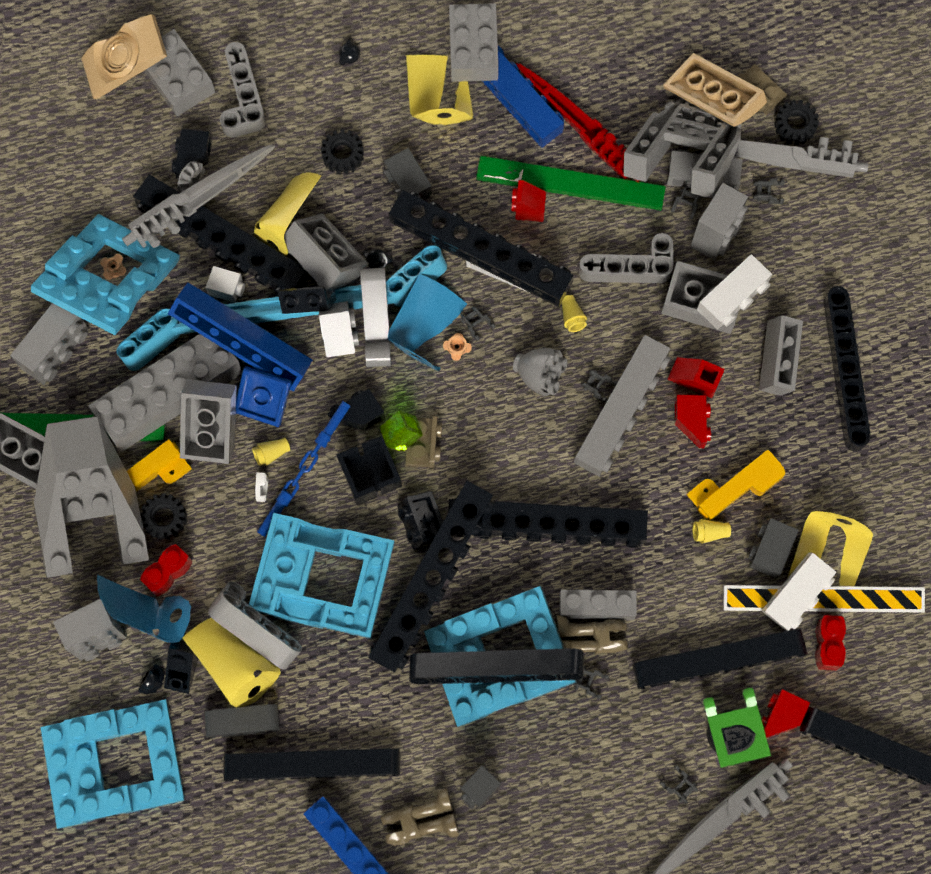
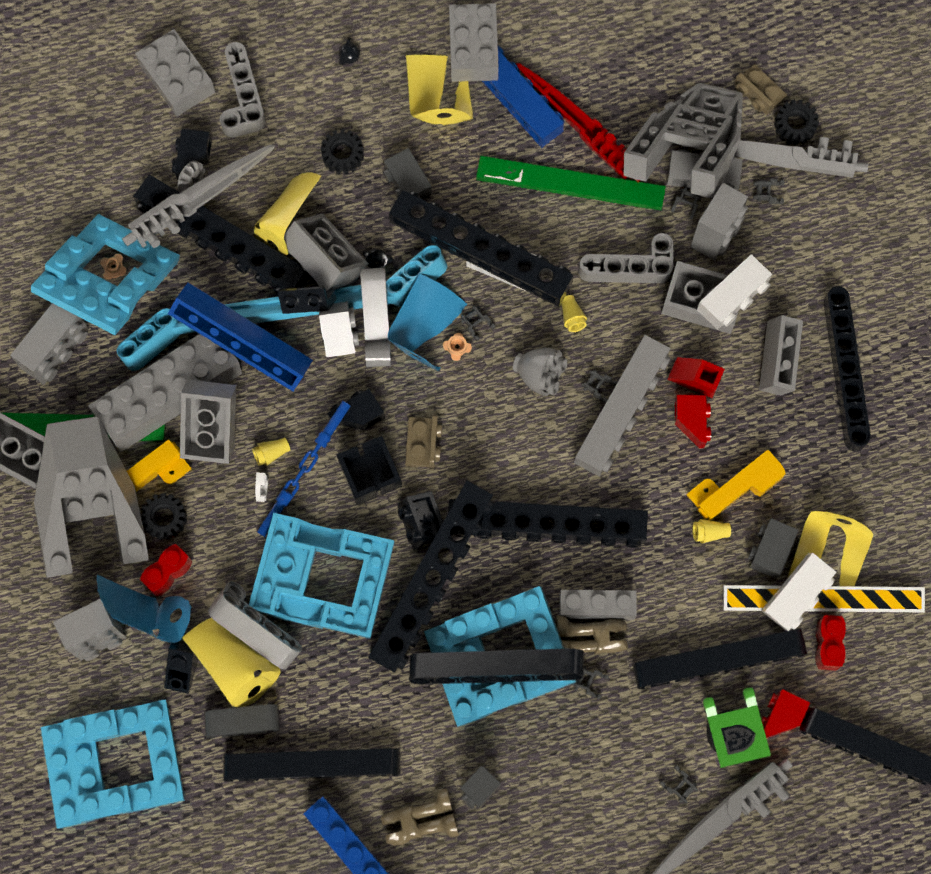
(123, 55): tan slope -> none
(152, 680): black piece -> none
(225, 284): white brick -> none
(262, 396): blue tile -> none
(401, 431): clear neon green brick -> none
(528, 202): red slope -> none
(716, 90): tan slope -> none

